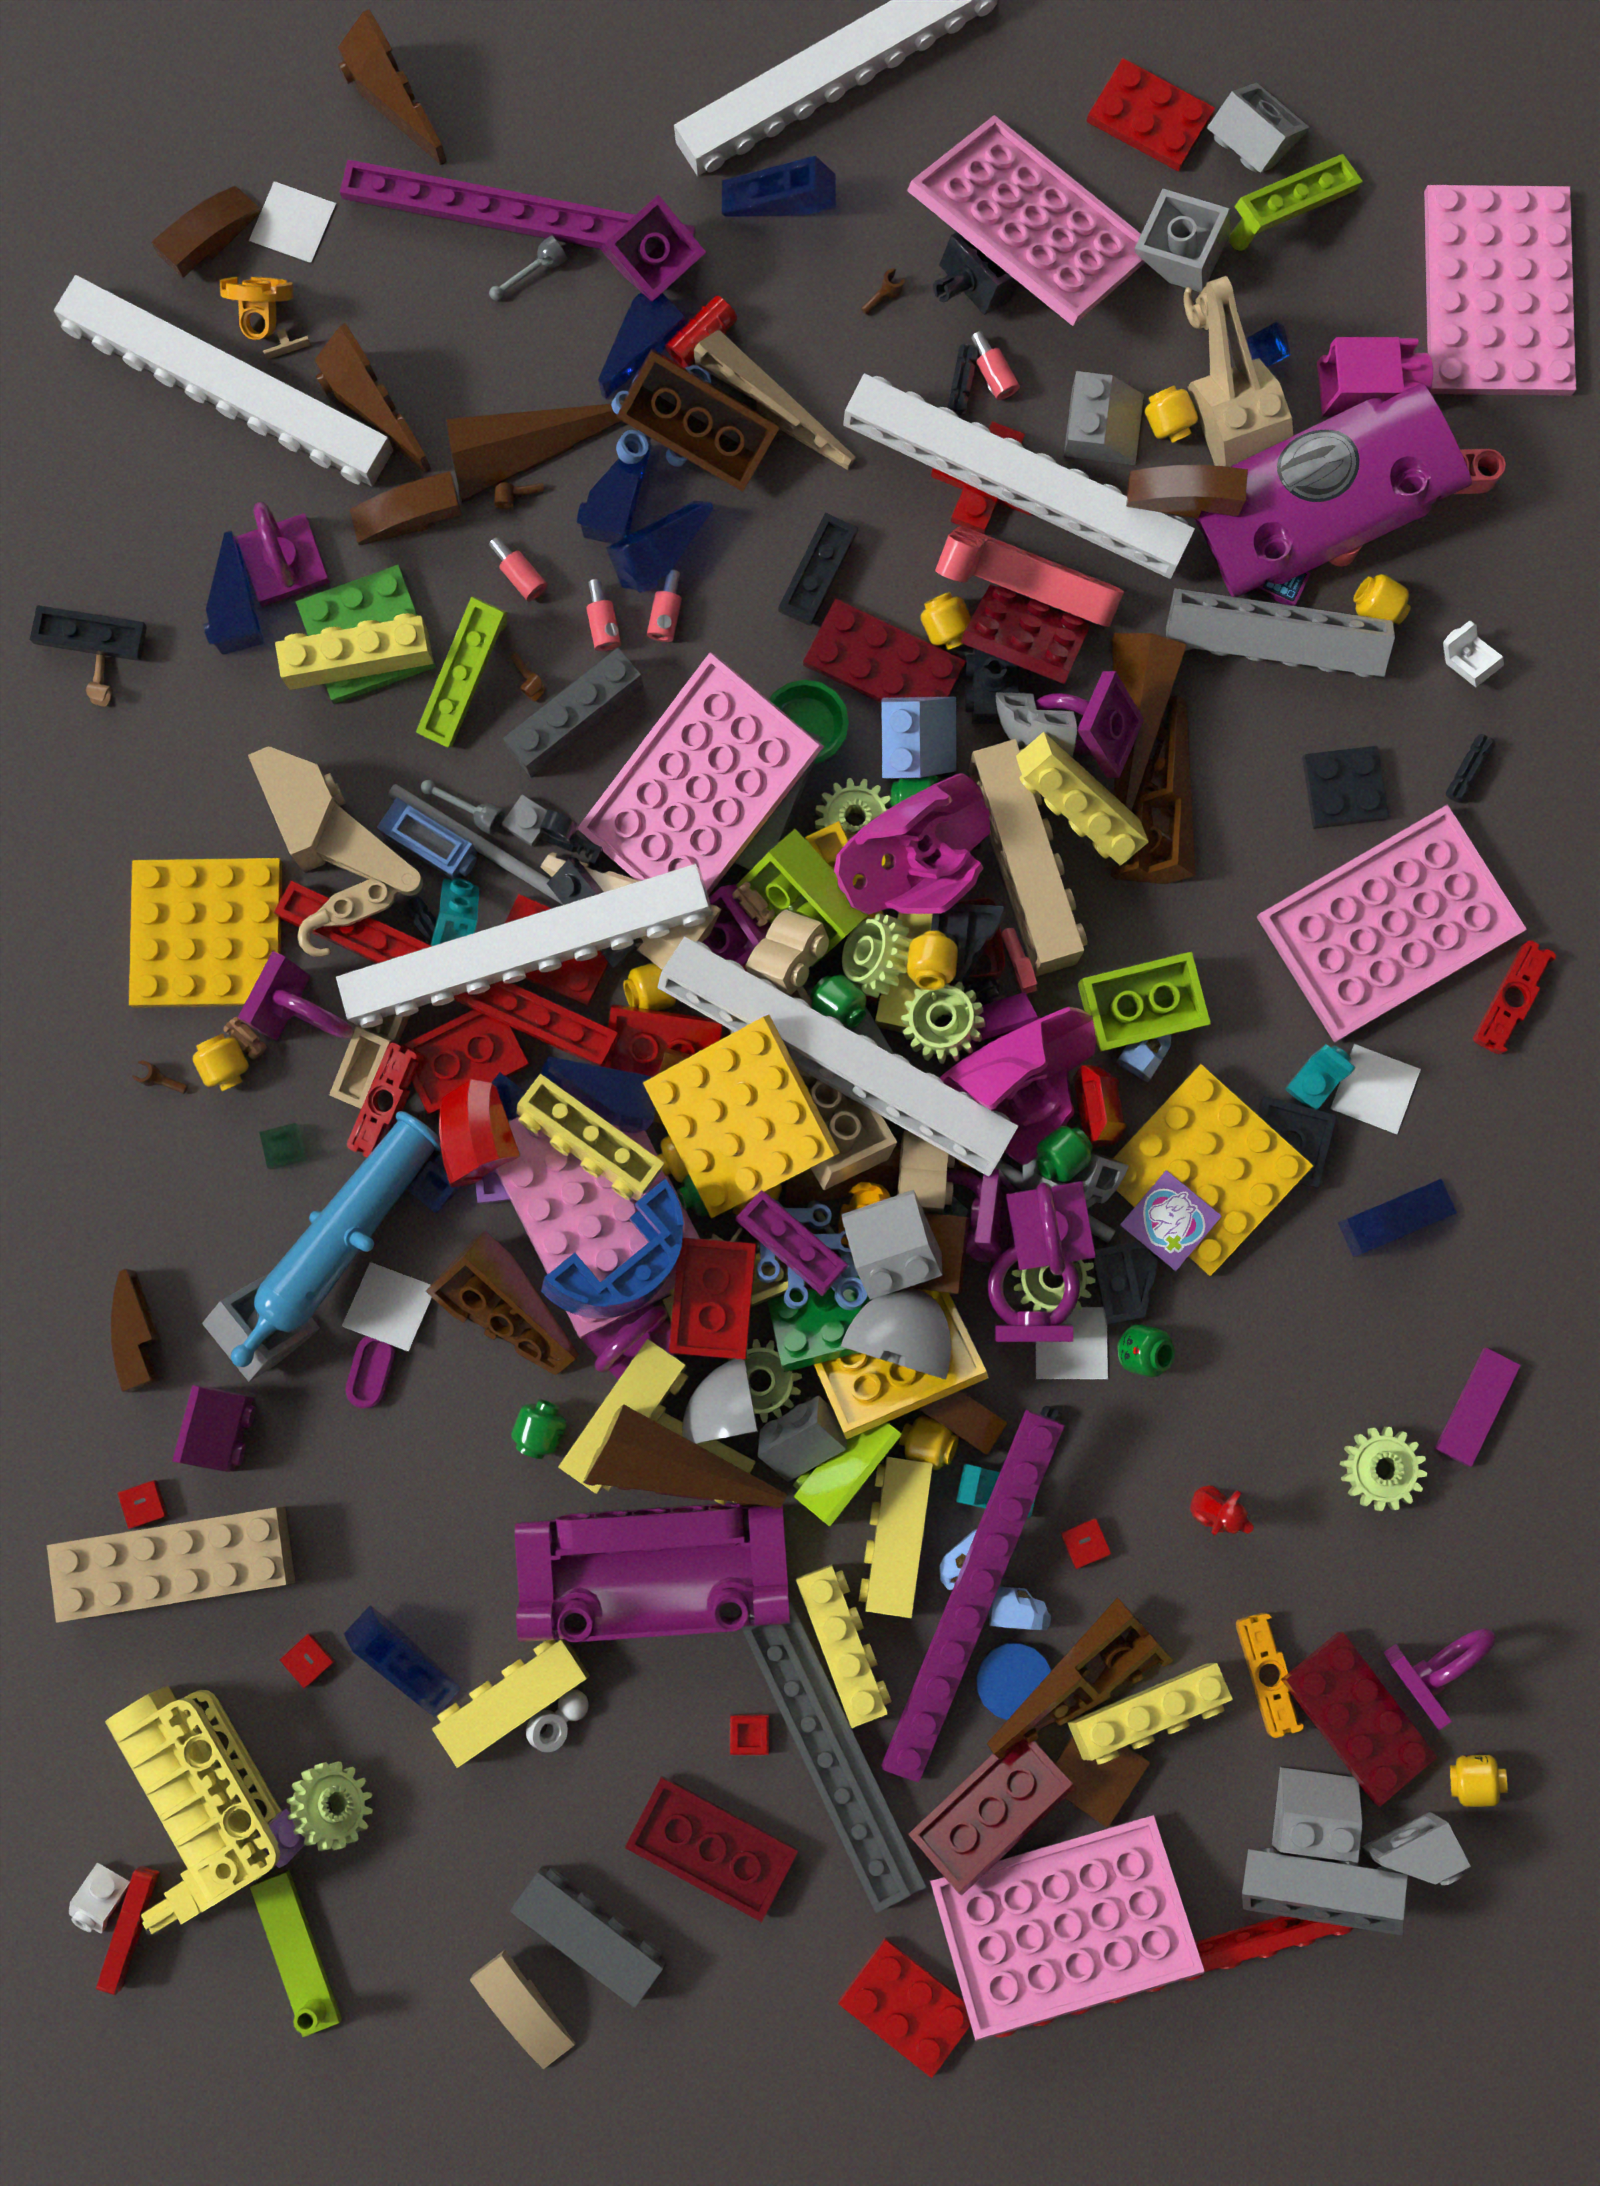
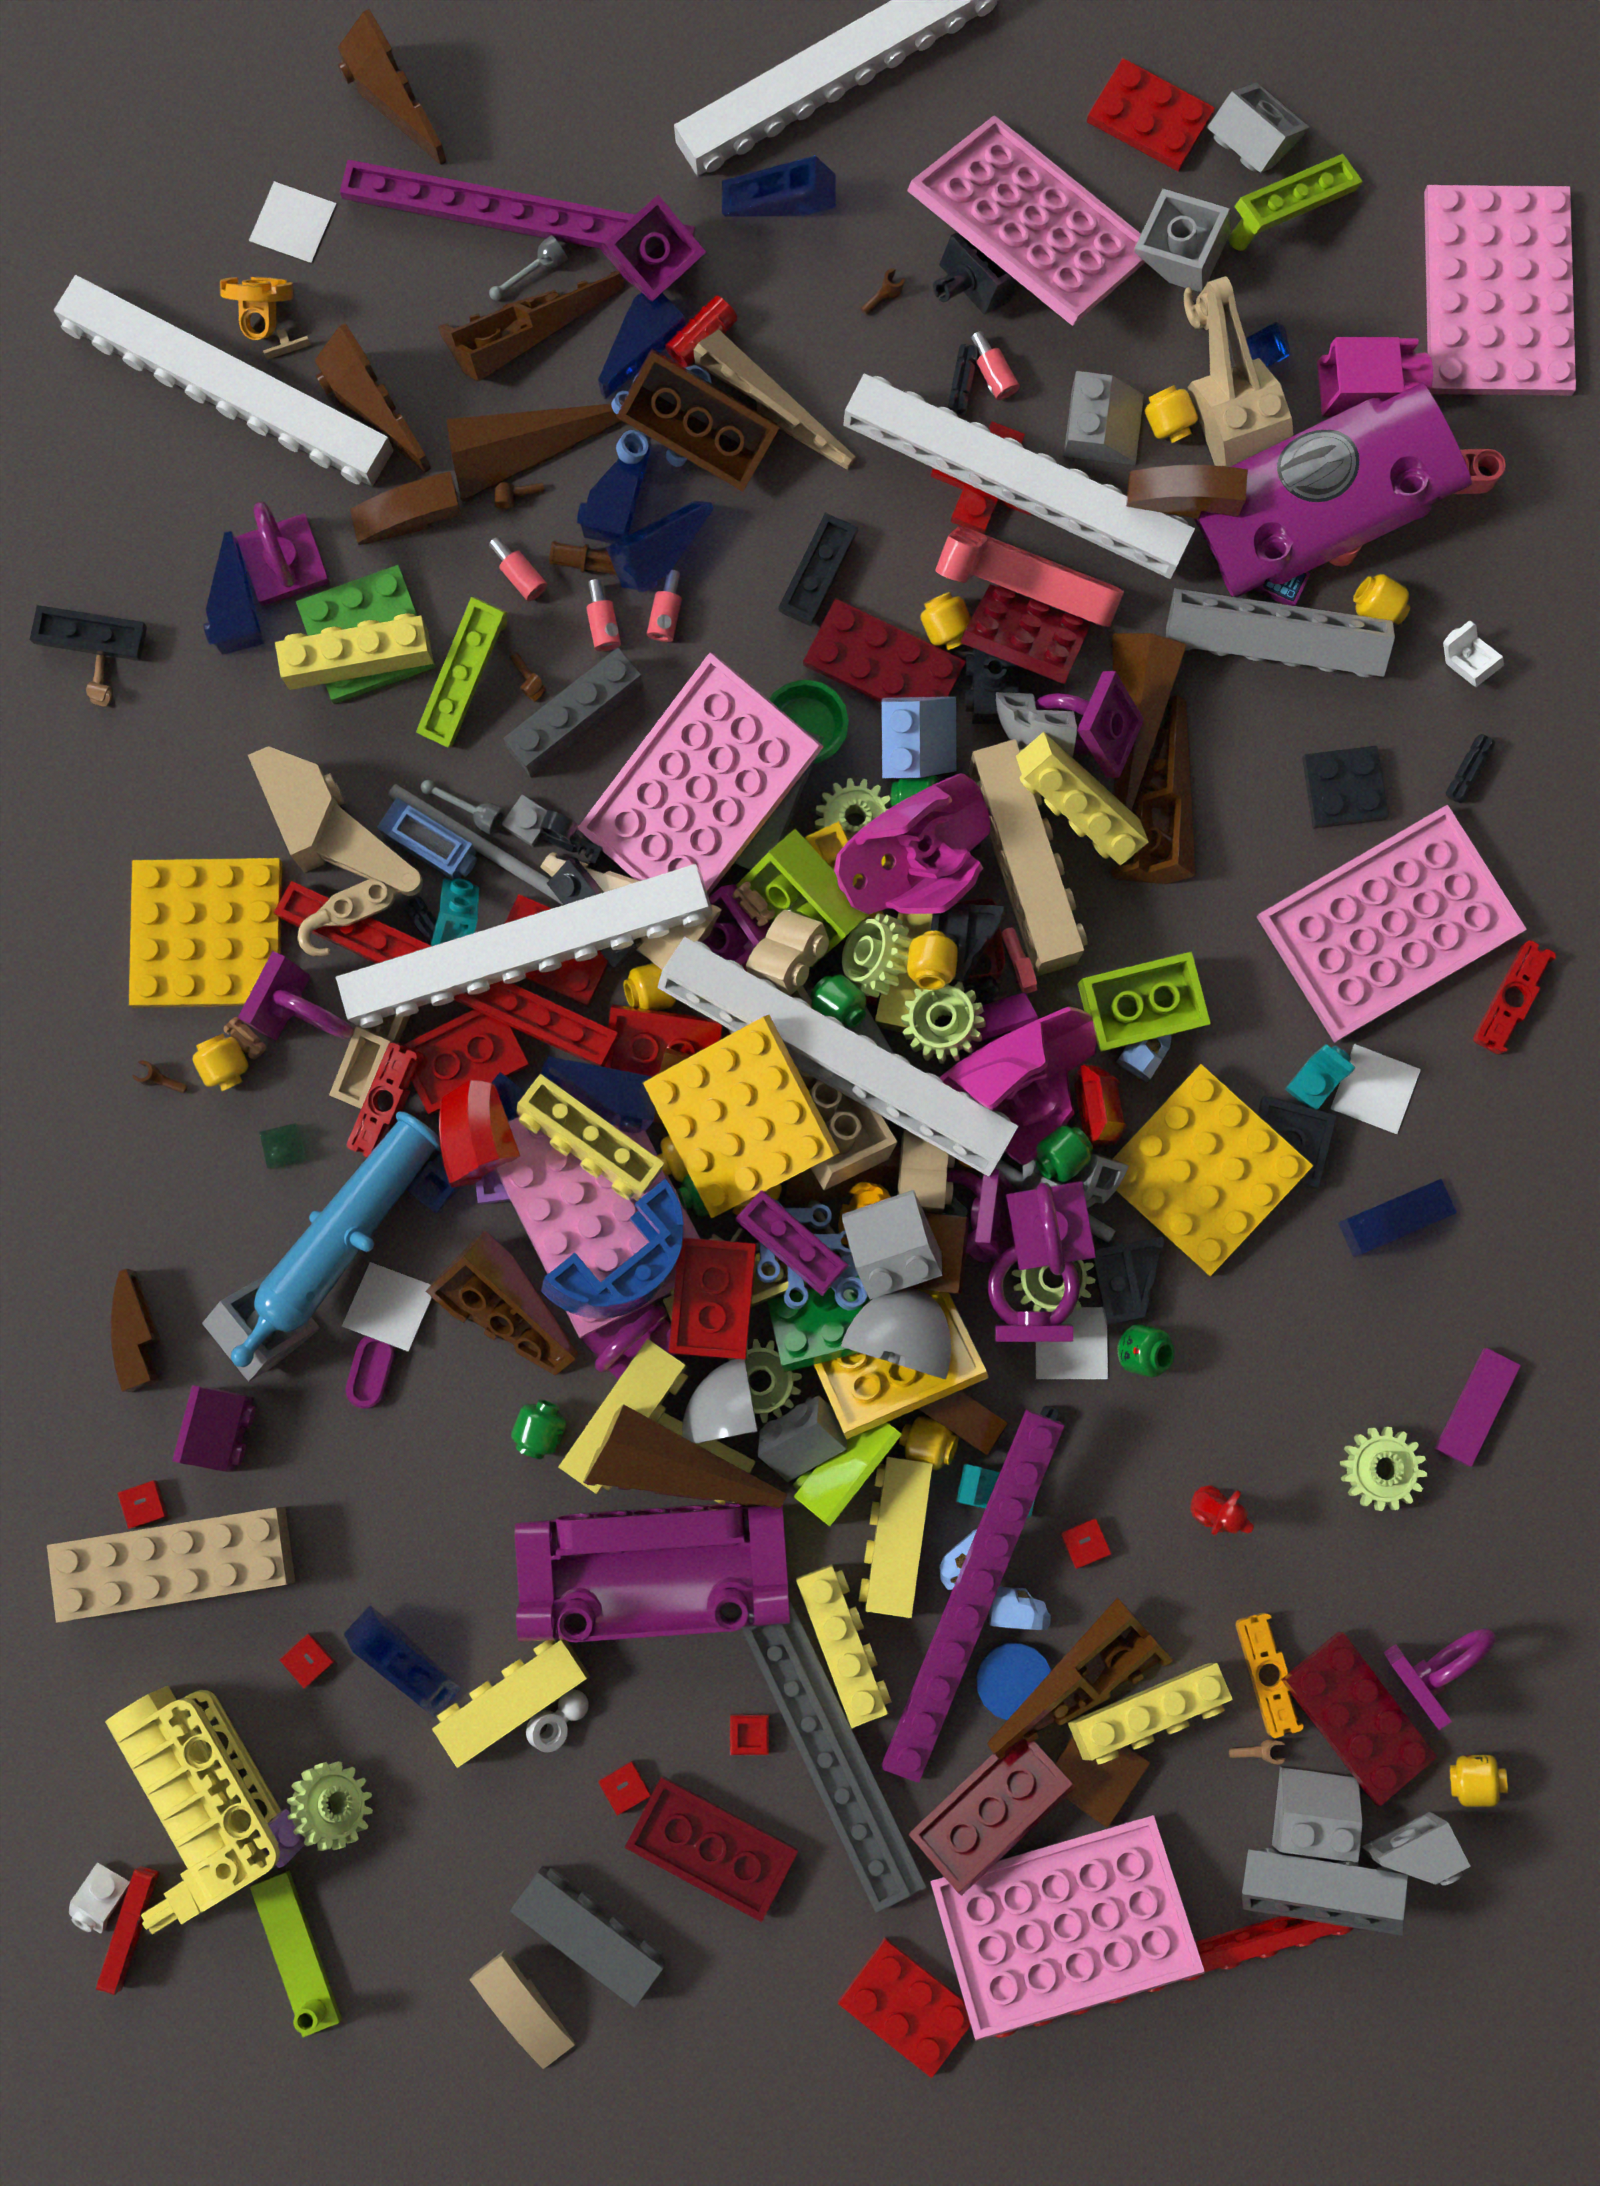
(205, 230): reddish brown slope -> none
(518, 326): none -> reddish brown wedge
(580, 558): none -> reddish brown axle
(624, 1788): none -> red tile
(1171, 1220): sticker -> none
(1261, 1751): none -> medium nougat hand

